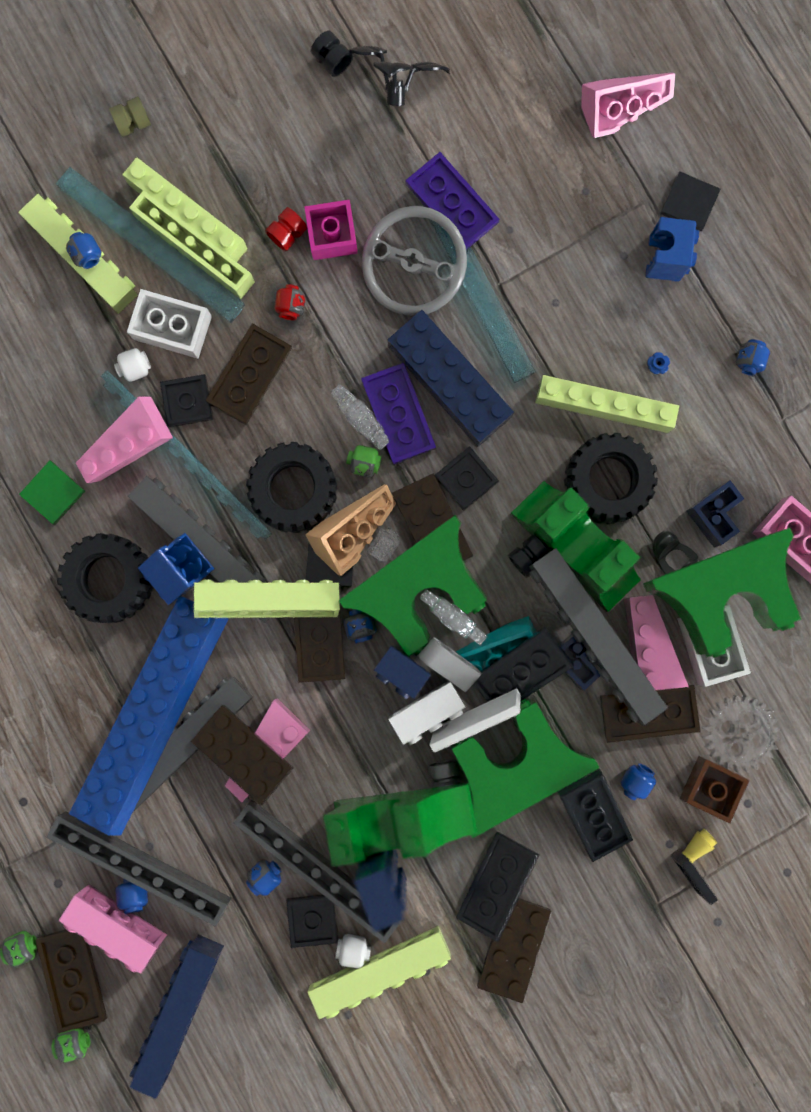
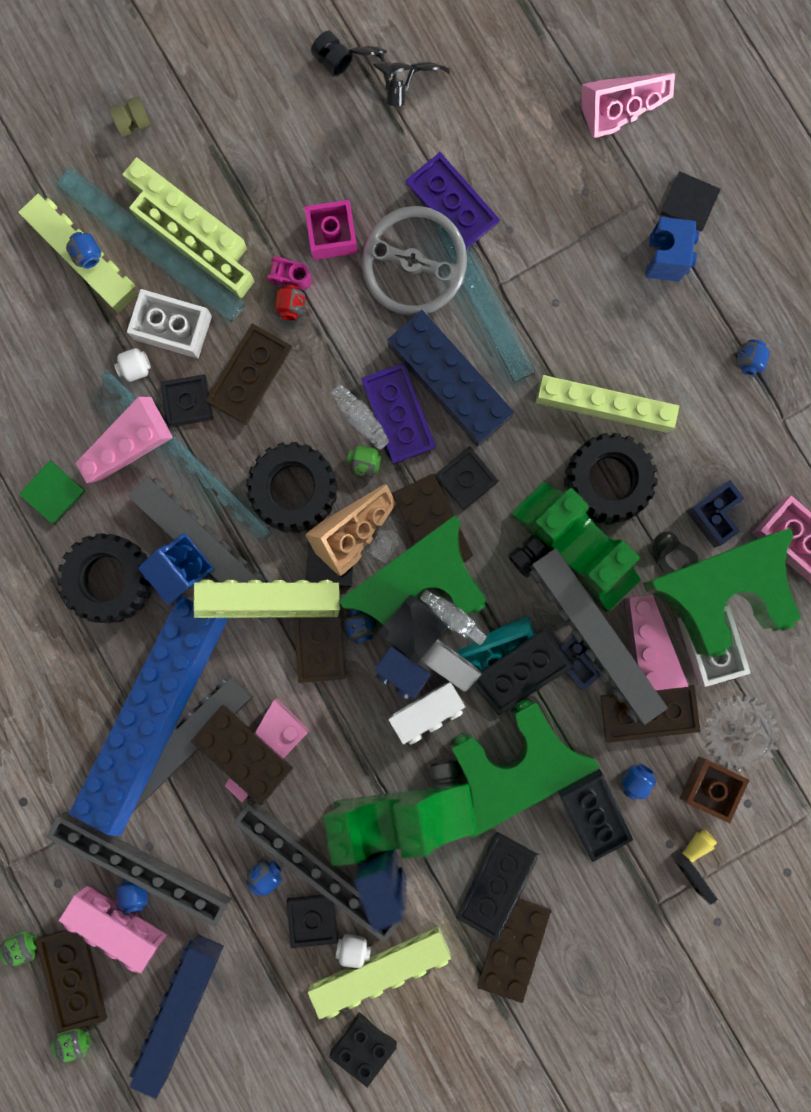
(285, 272): none -> dark pink piece
(286, 229): red wheel -> none
(363, 1050): none -> black brick
(413, 629): none -> black brick
(476, 720): white tile -> none
(658, 369): blue plate -> none

